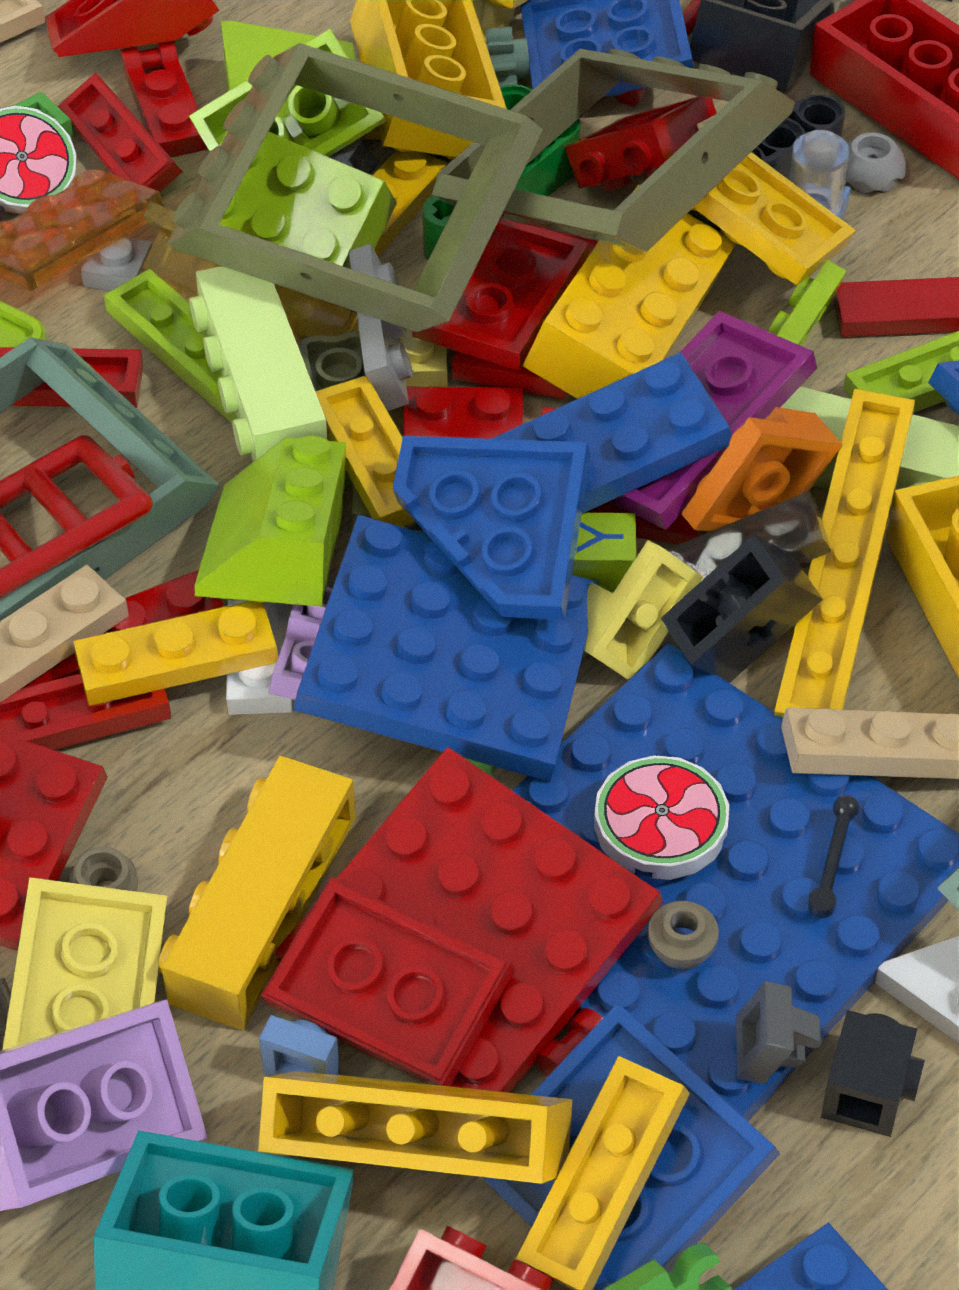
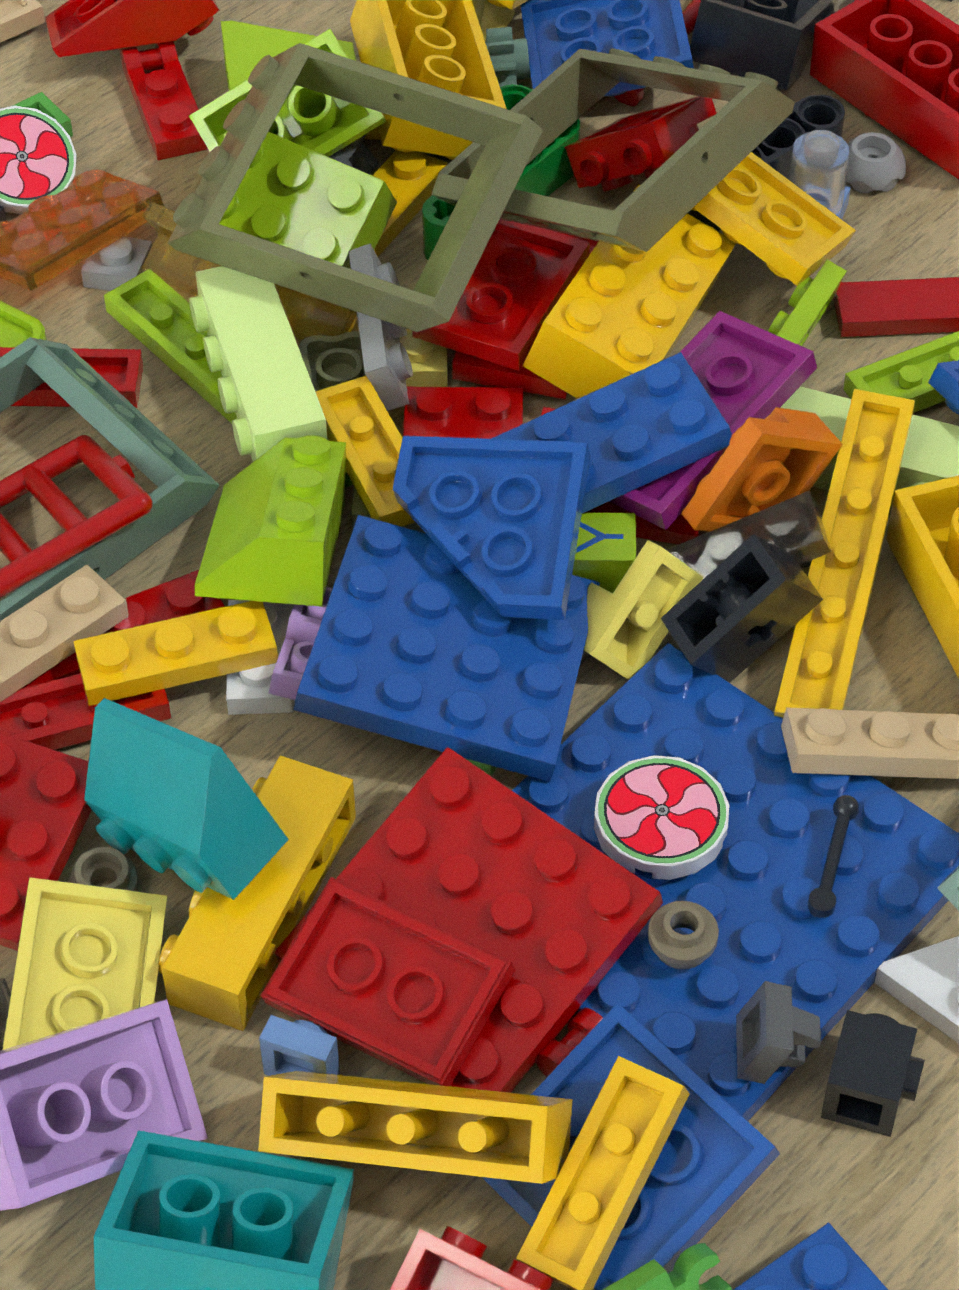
(118, 136): red tile -> none
(176, 802): none -> teal slope

